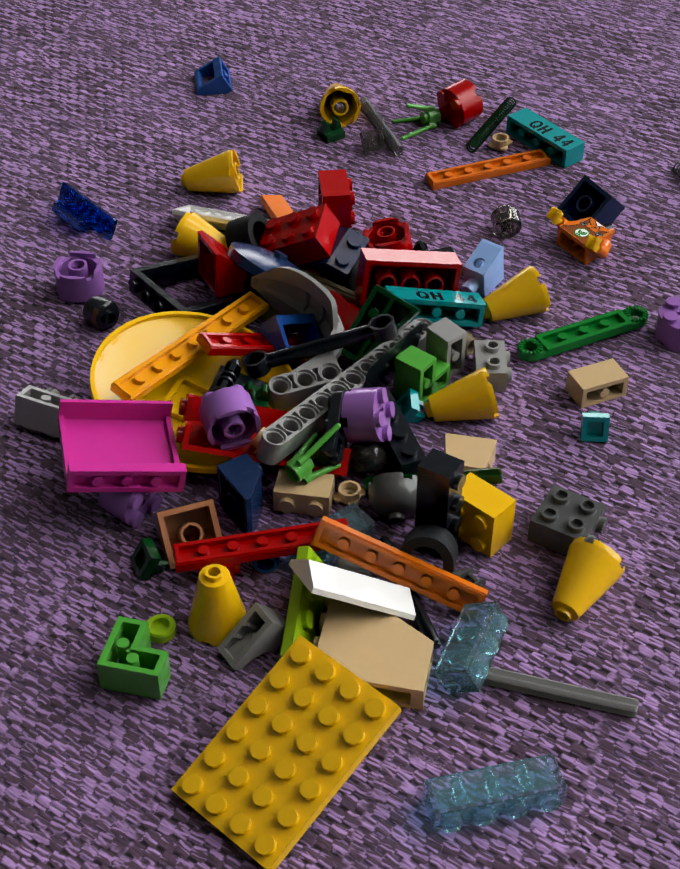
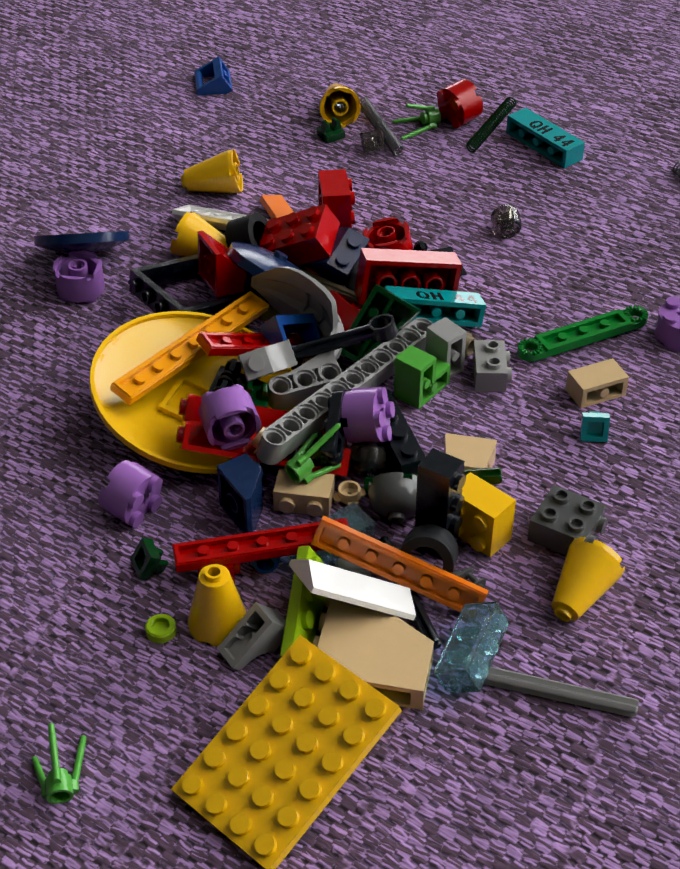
(39, 409): light grey brick -> none
(59, 785): none -> bright green plant
(82, 241): none -> dark blue dish
(83, 213): clear blue bracket -> none
(101, 312): black head -> none
(119, 446): dark pink panel -> none
(130, 662): bright green brick -> none
(186, 524): nougat slope -> none
(267, 360): none -> light grey arch
(383, 371): black sticker -> none
(411, 406): teal tile -> none
(464, 399): yellow cone -> none
(484, 268): light blue torso -> none
(487, 169): orange tile -> none
(494, 793): clear light blue brick -> none
(500, 142): tan plate -> none
(518, 297): yellow cone -> none
(582, 238): torso -> none
(591, 201): dark blue slope -> none

